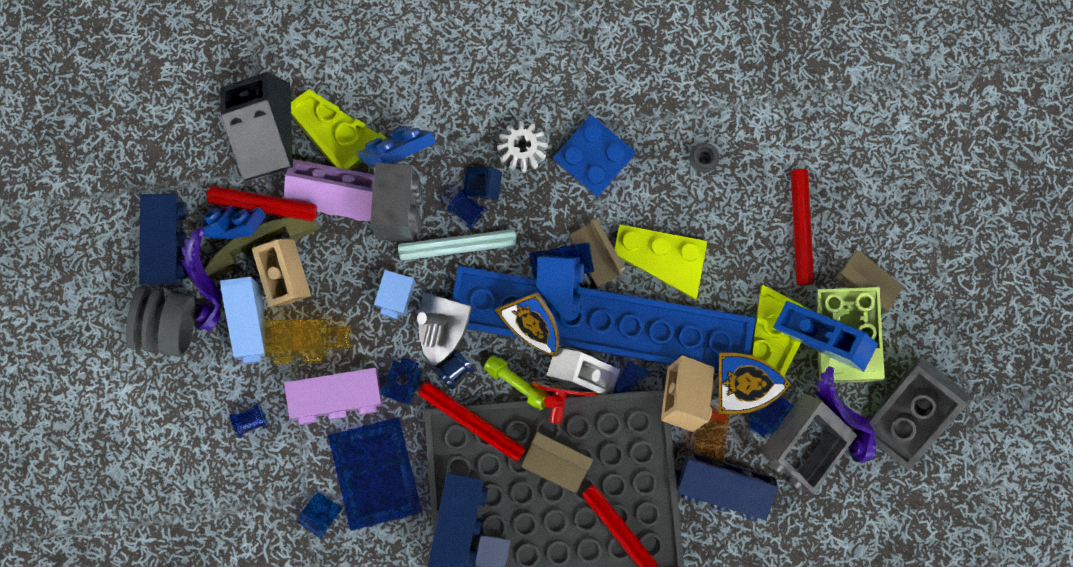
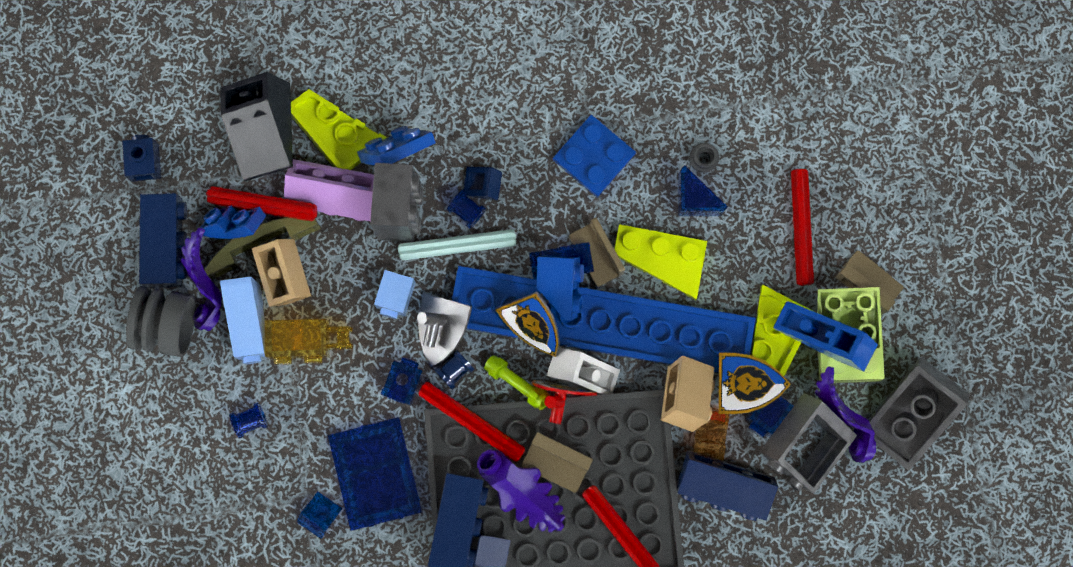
(141, 158): none -> dark blue brick
(333, 395): lavender brick -> none
(513, 153): white gear -> none
(521, 490): none -> dark purple plant
(630, 376): clear blue slope -> none
(696, 197): none -> clear blue slope

